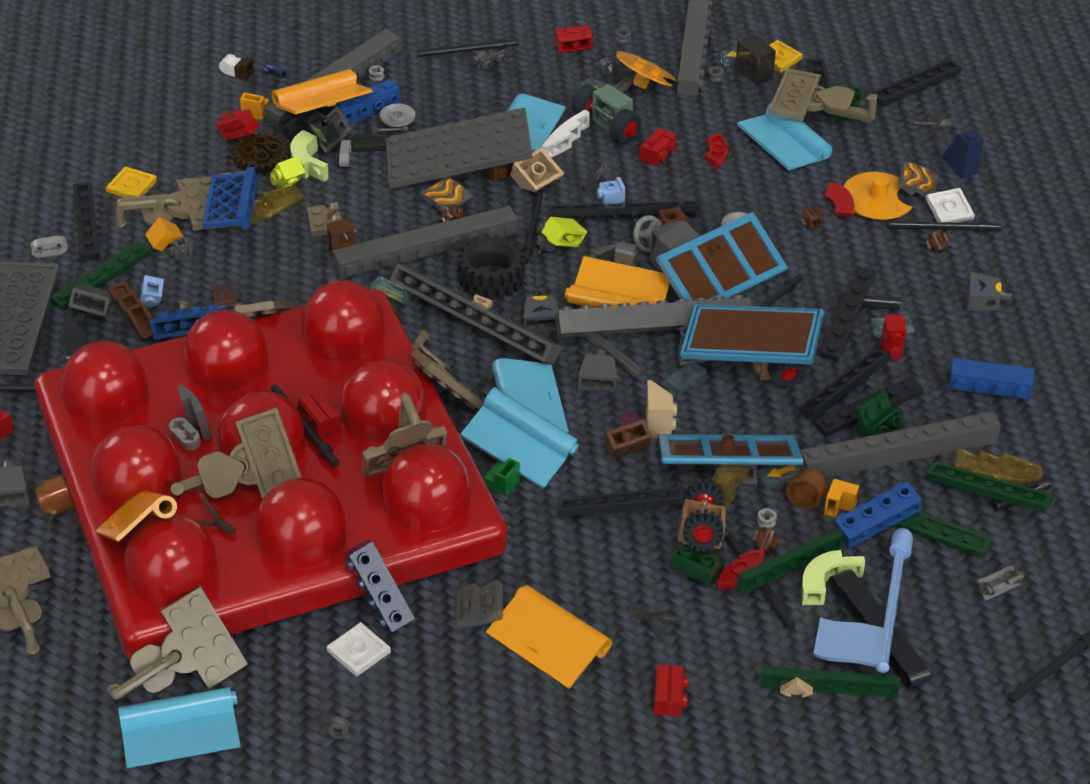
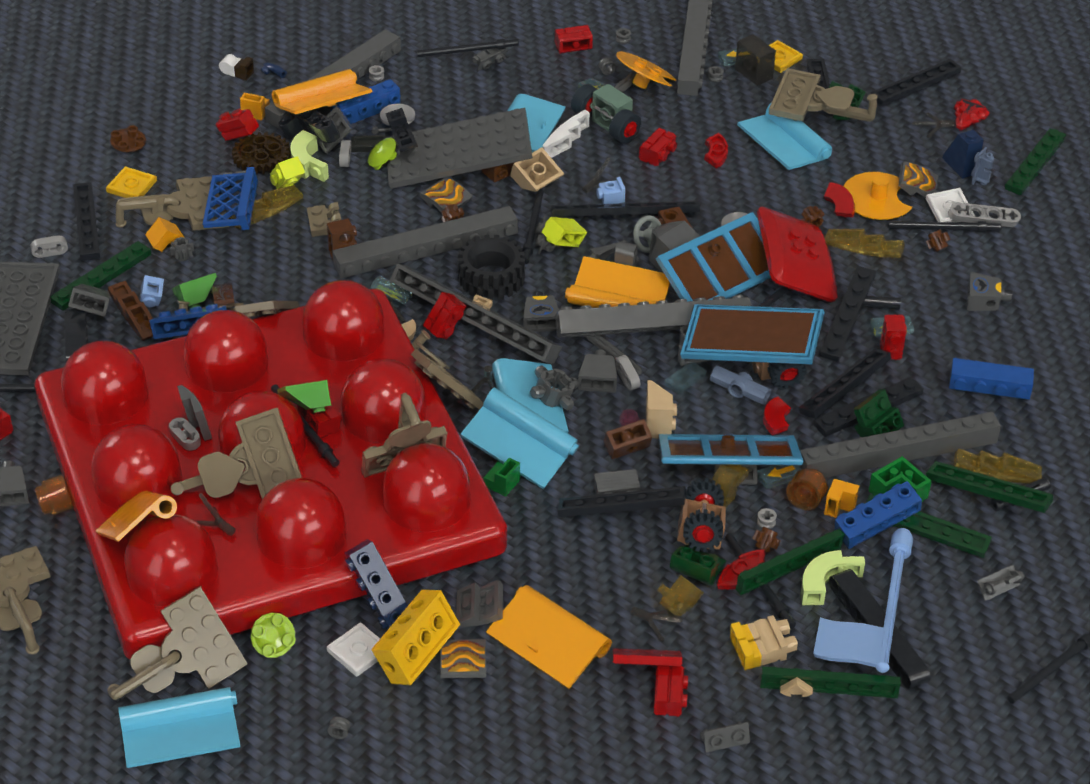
(128, 139): none -> reddish brown dish
(194, 290): none -> bright green slope
(272, 635): none -> lime dish
(308, 395): none -> bright green slope
(382, 153): none -> lime dish
(401, 130): none -> black slope
(410, 328): none -> tan tile
(416, 637): none -> yellow brick
(444, 315): none -> red brick
(463, 658): none -> slope
(555, 379): none -> dark grey piece
(616, 482): none -> dark grey brick
(627, 372): none -> light grey beam
(647, 657): none -> red tile
(680, 596): none -> clear yellow brick
(725, 736): none -> dark grey hinge
(740, 385): none -> sand blue piece
(762, 641): none -> tan hips
(775, 416): none -> red tile
(797, 254): none -> red wedge
(858, 242): none -> clear yellow slope
(898, 473): none -> green brick
(969, 113): none -> red rock
(982, 161): none -> sand blue hinge
(984, 211): none -> light grey beam
(1035, 161): none -> dark green plate

